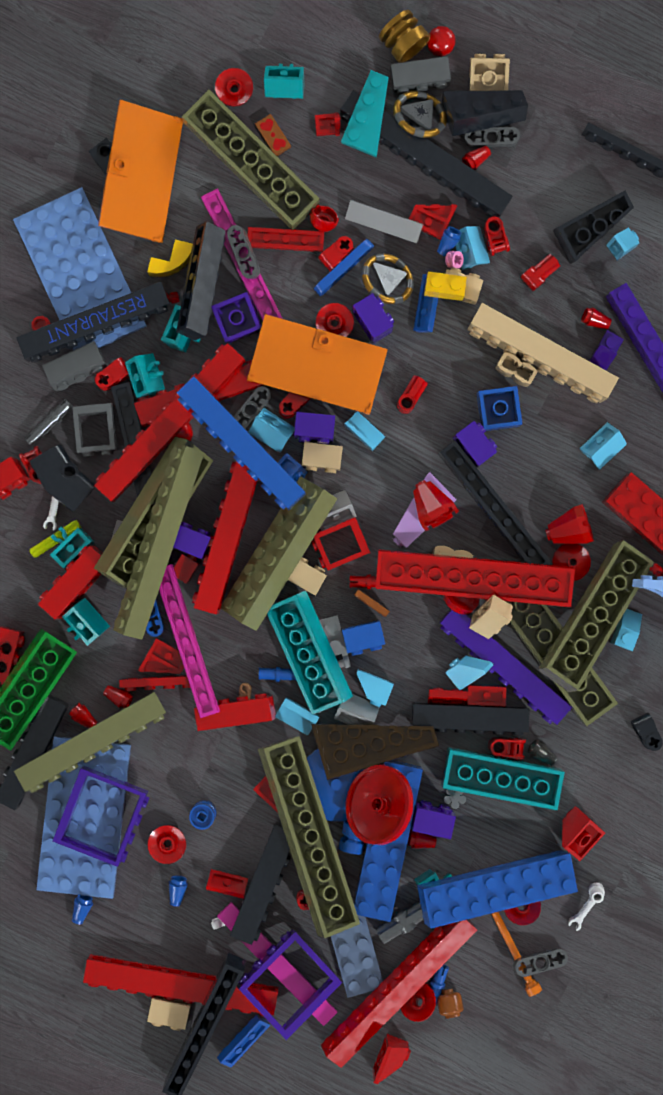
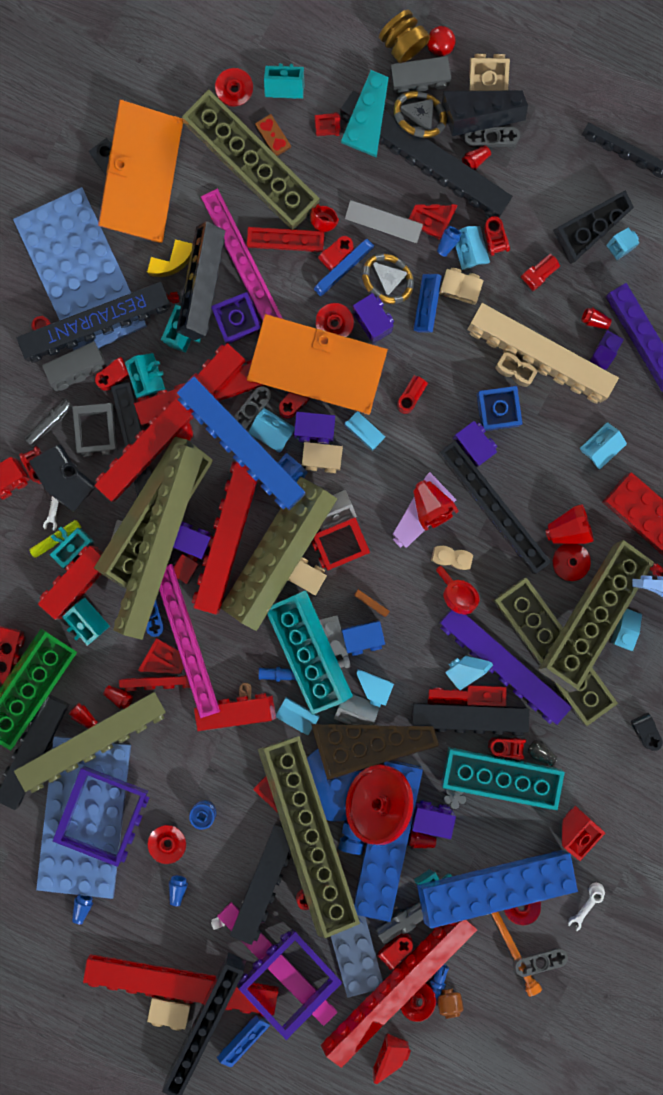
(227, 883): red plate -> none
(244, 238): dark grey beam -> none
(363, 581): red pin -> none
(394, 952): none -> red piece
(445, 286): yellow brick -> none
(454, 259): bright pink bush -> none
(475, 578): red plate -> none
(491, 617): tan brick -> none

